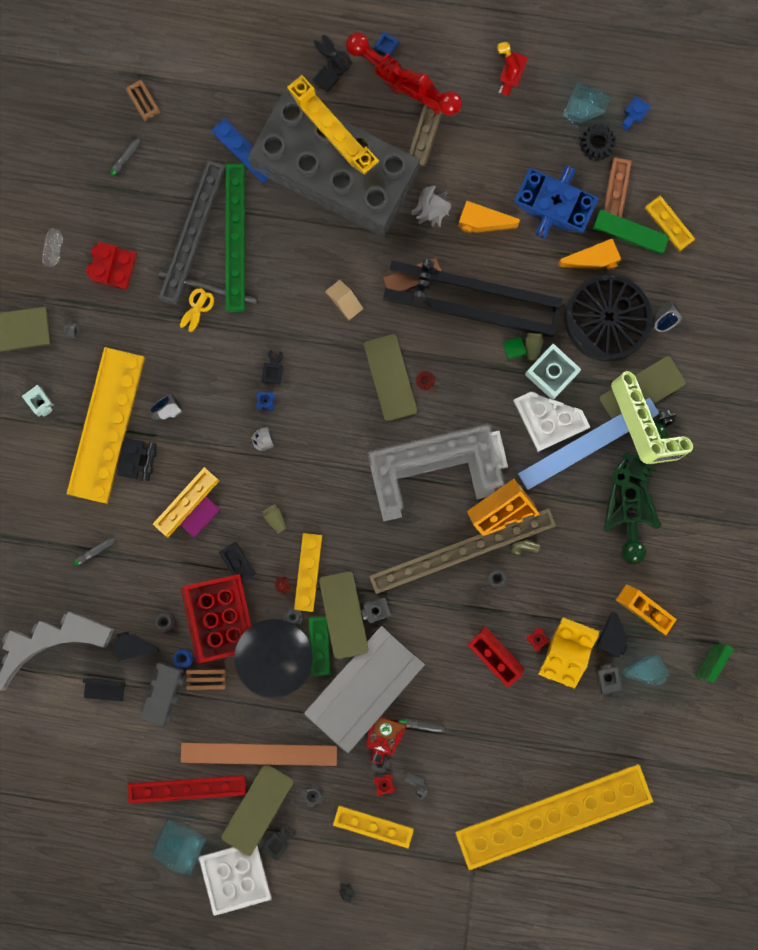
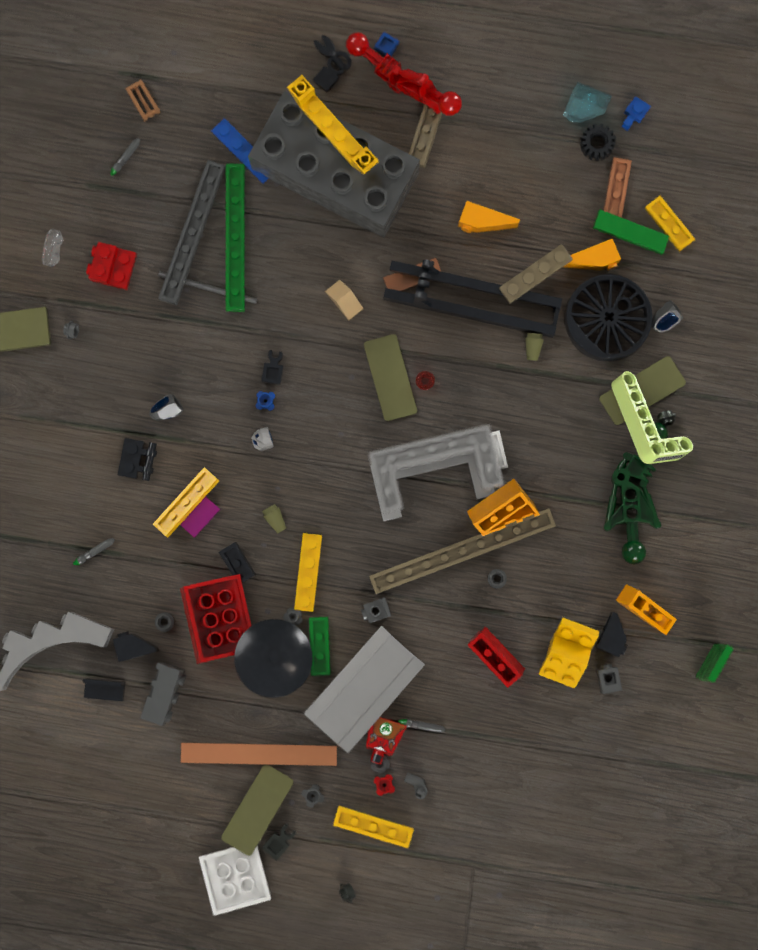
(32, 398): light aqua brick -> none
(105, 425): yellow plate -> none
(176, 658): blue plate -> none
(178, 847): clear light blue slope -> none
(186, 789): red tile -> none
(194, 313): yellow piece -> none
(205, 687): medium nougat tile -> none
(282, 585): clear red plate -> none
(343, 615): olive piece -> none
(432, 206): light grey hair -> none
(512, 69): red torso -> none
(514, 348): green slope -> none
(524, 544): olive arm -> none
(535, 273): none -> dark tan plate
(538, 634): red plate -> none
(549, 420): white plate -> none
(553, 372): light aqua brick -> none
(554, 816): yellow plate -> none
(573, 204): blue slope -> none
(578, 449): light blue tile -> none
(647, 670): clear light blue slope -> none

